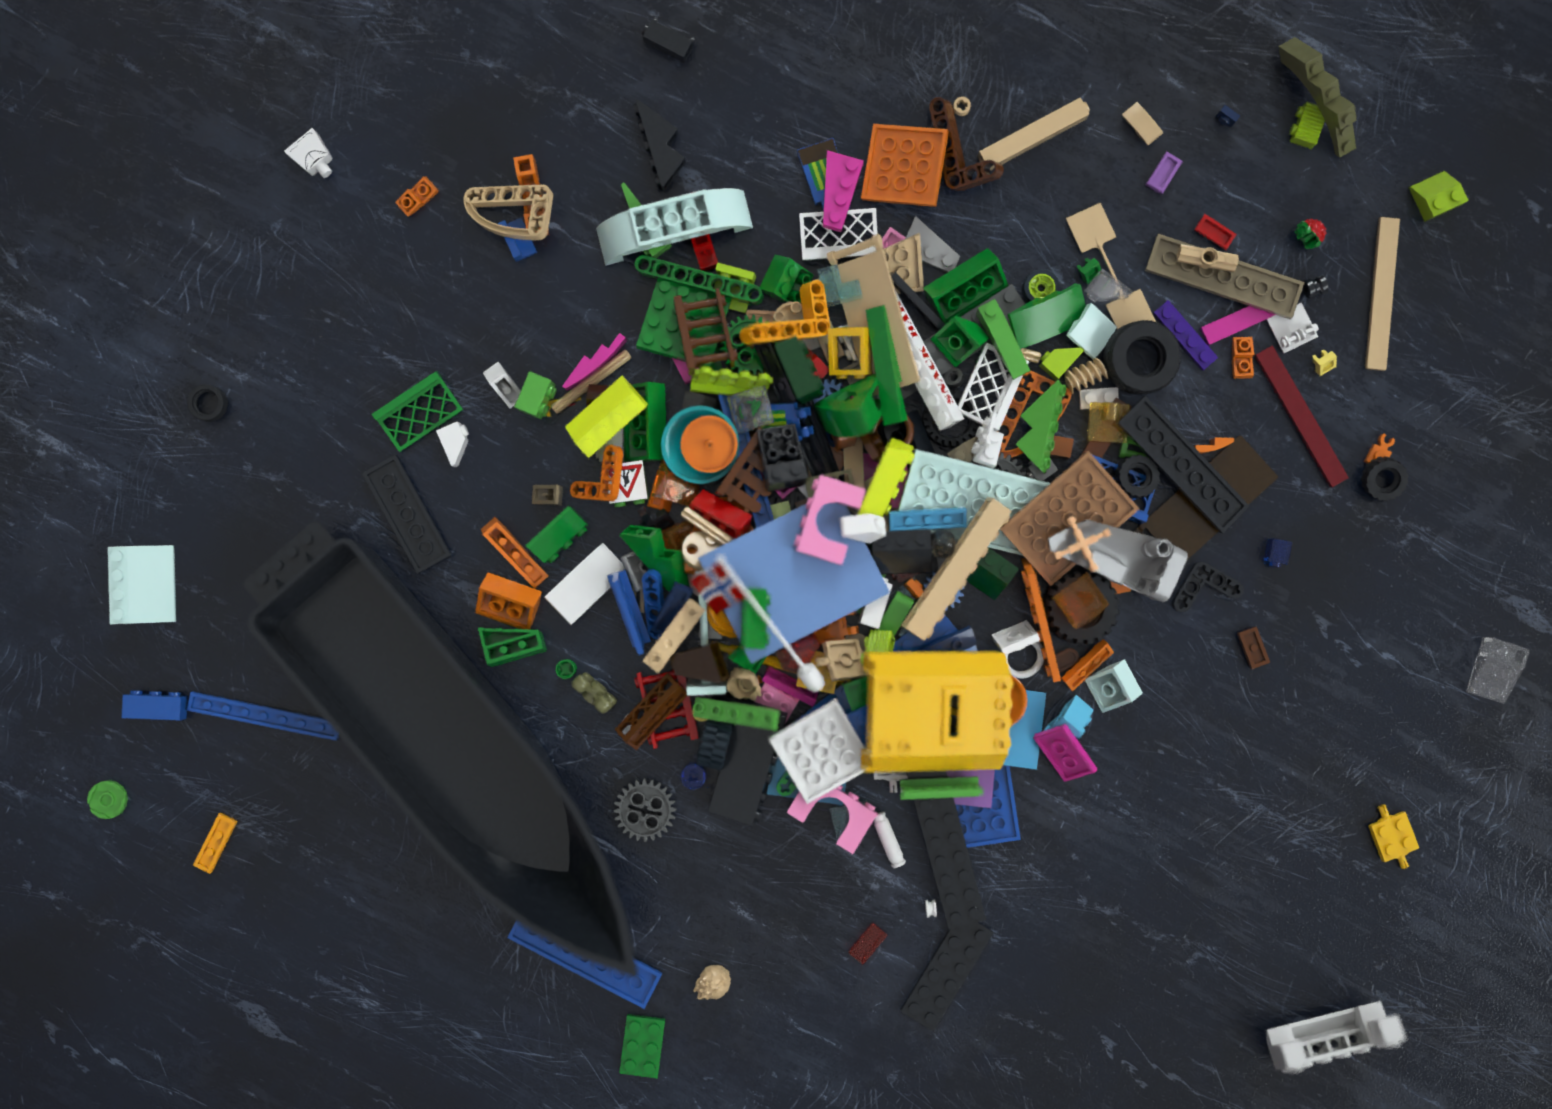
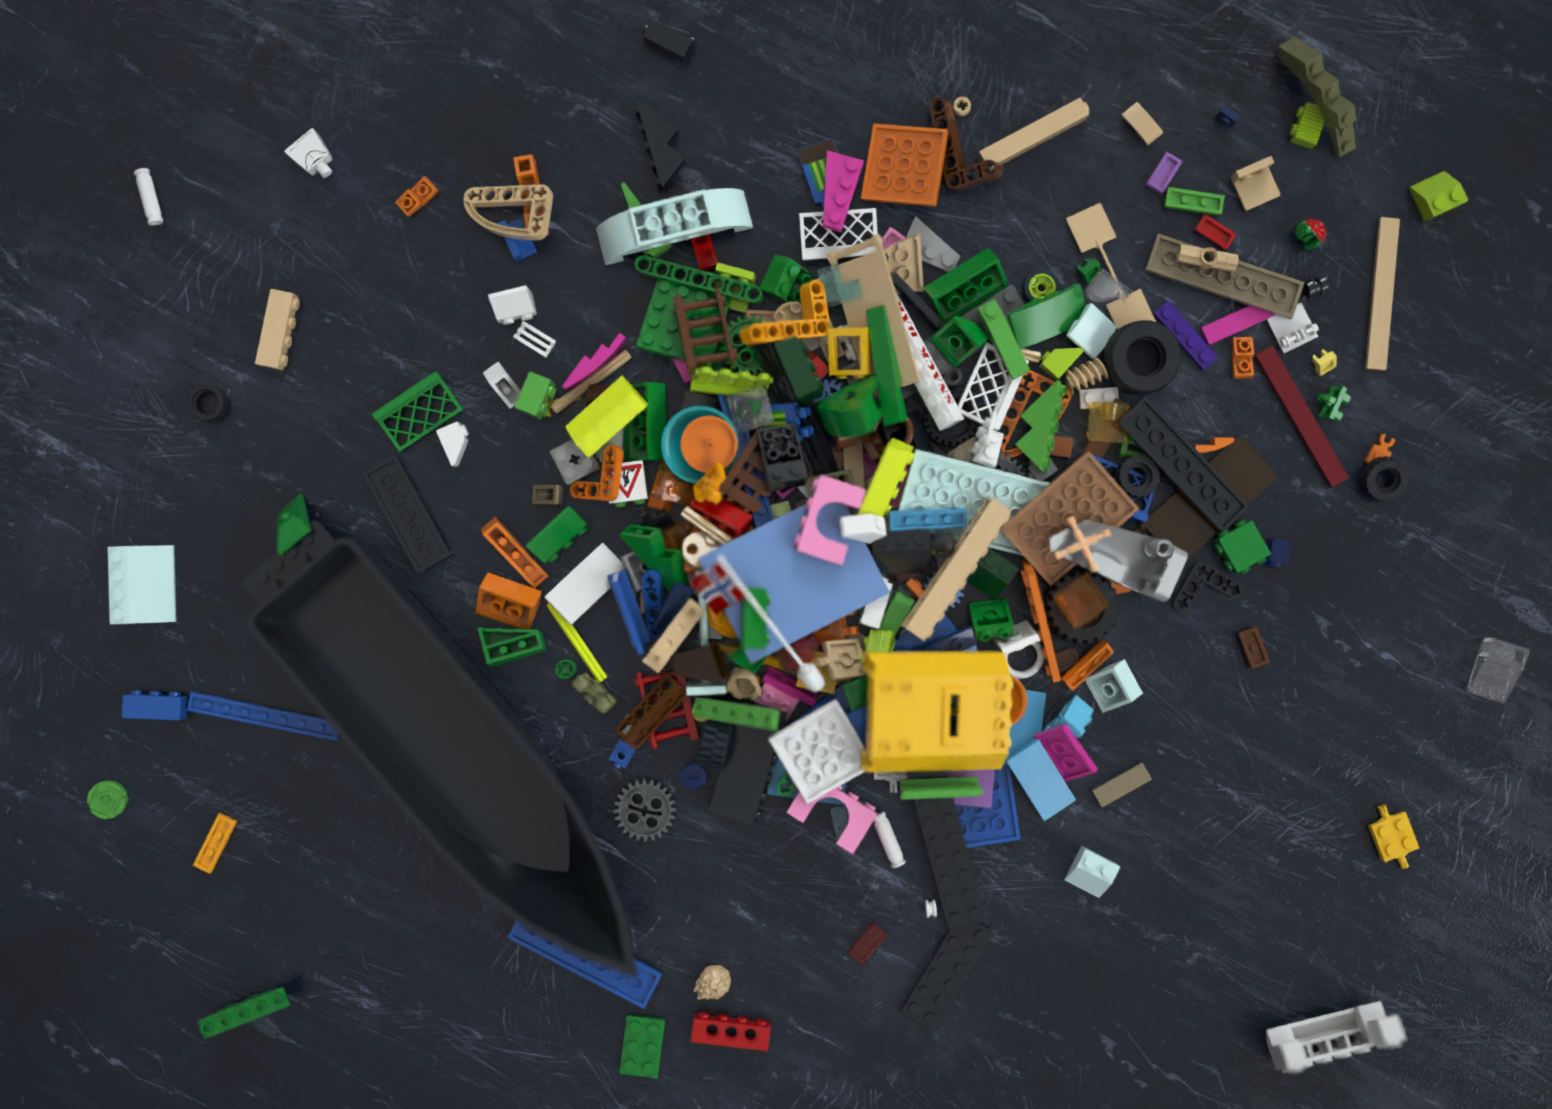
(148, 196): none -> white axle
(243, 1012): none -> green slope
(277, 329): none -> tan brick
(292, 524): none -> green wedge
(513, 305): none -> white slope
(521, 331): none -> white tile
(570, 471): none -> light grey brick
(579, 645): none -> neon yellow axle
(621, 754): none -> blue brick
(708, 485): none -> light orange hinge
(720, 1037): none -> red brick
(991, 619): none -> green plate
(1040, 779): none -> dark azure tile
(1092, 872): none -> light aqua slope
(1121, 784): none -> dark tan tile
(1194, 201): none -> bright green plate
(1241, 547): none -> green brick
(1255, 184): none -> tan bracket
(1335, 397): none -> green hips

